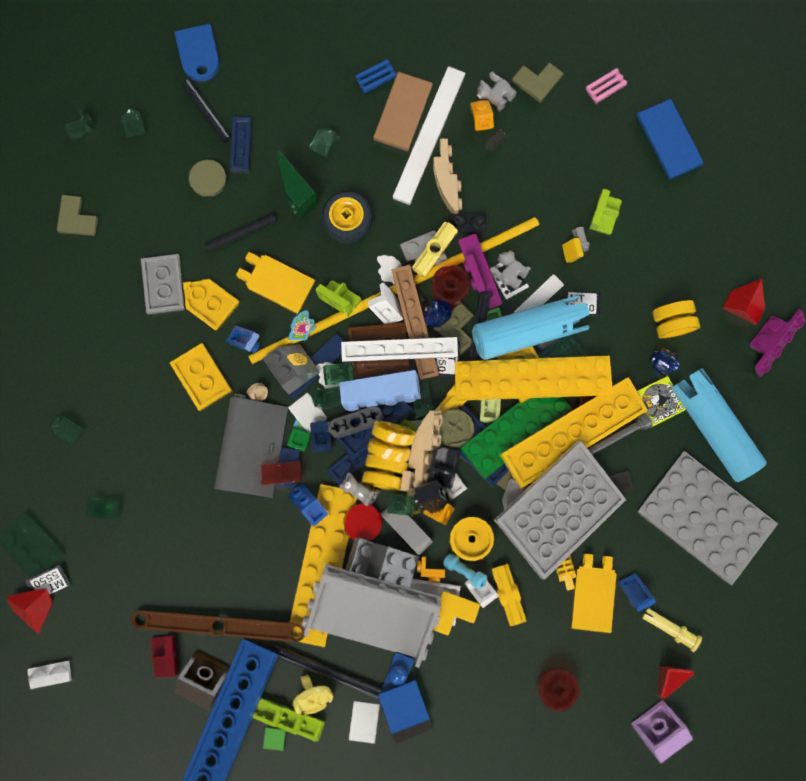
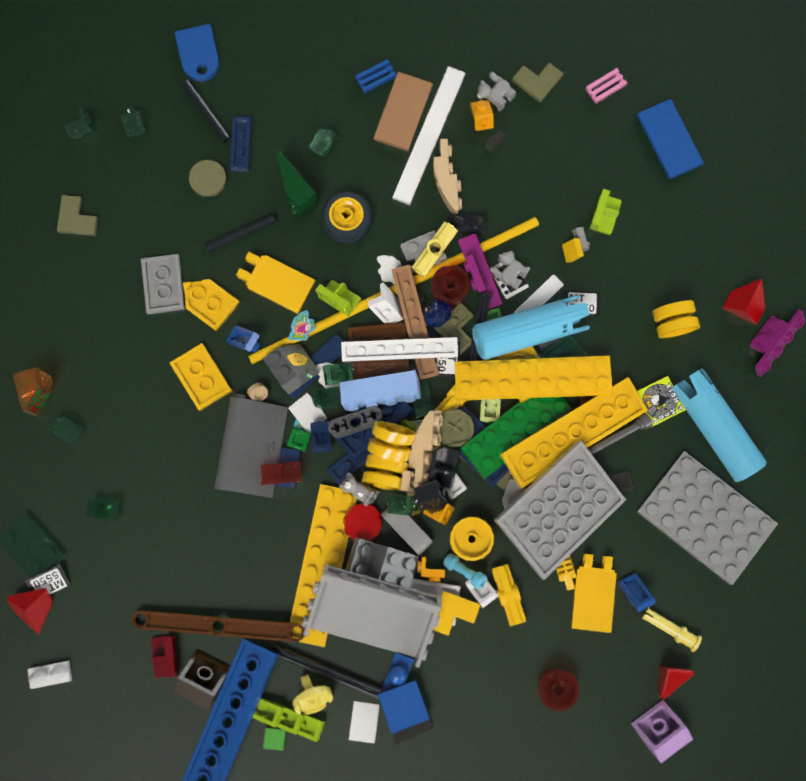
(33, 389): none -> clear orange slope
(308, 504): blue bracket -> none
(664, 361): clear blue head -> none

